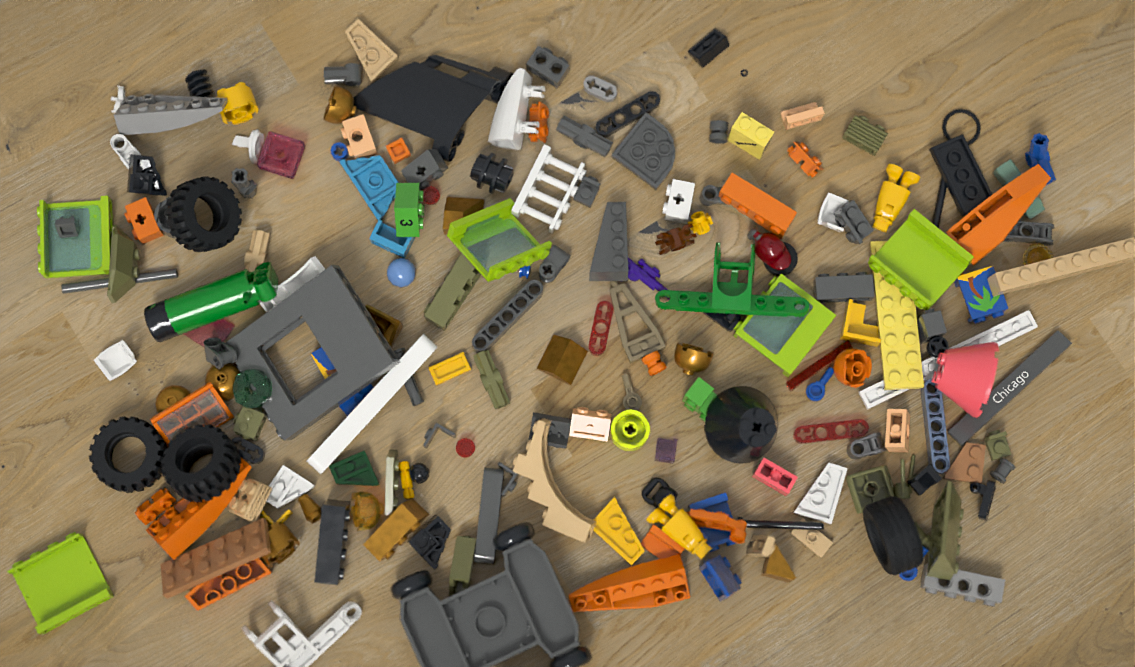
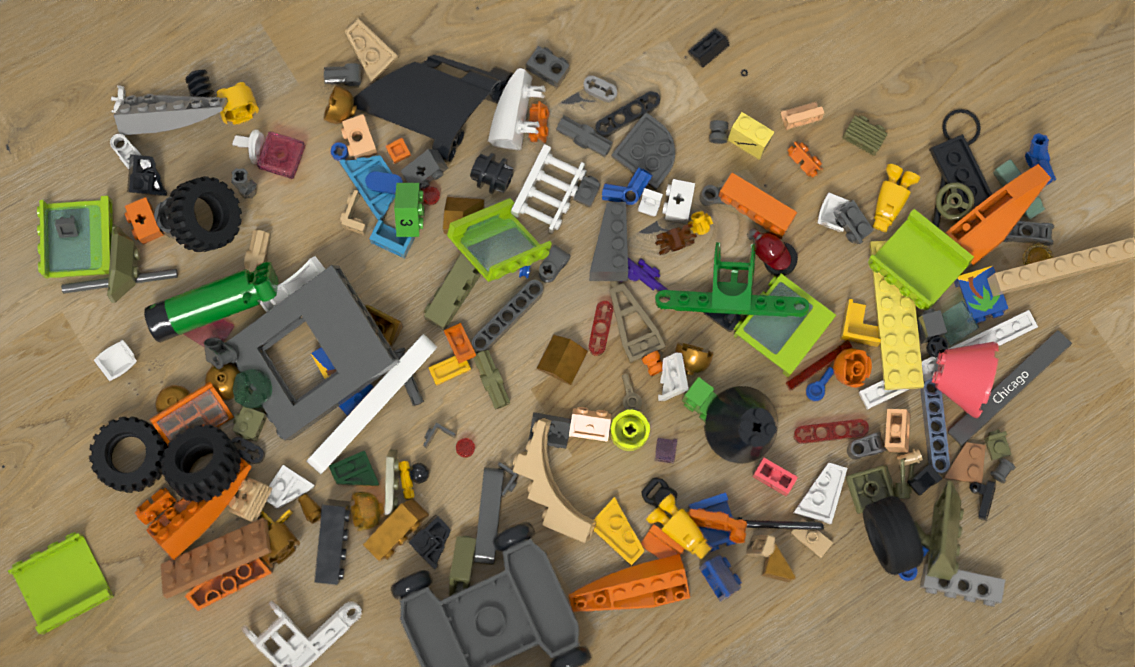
(355, 225): none -> tan bracket
(382, 182): none -> blue tile
(401, 272): medium blue hair -> none
(459, 343): none -> orange plate
(619, 193): none -> blue piece
(650, 202): none -> white bracket
(673, 377): none -> white wing
(843, 287): dark grey brick -> none
(911, 457): none -> tan pin
(953, 186): none -> olive piece
(958, 323): none -> clear light blue piece

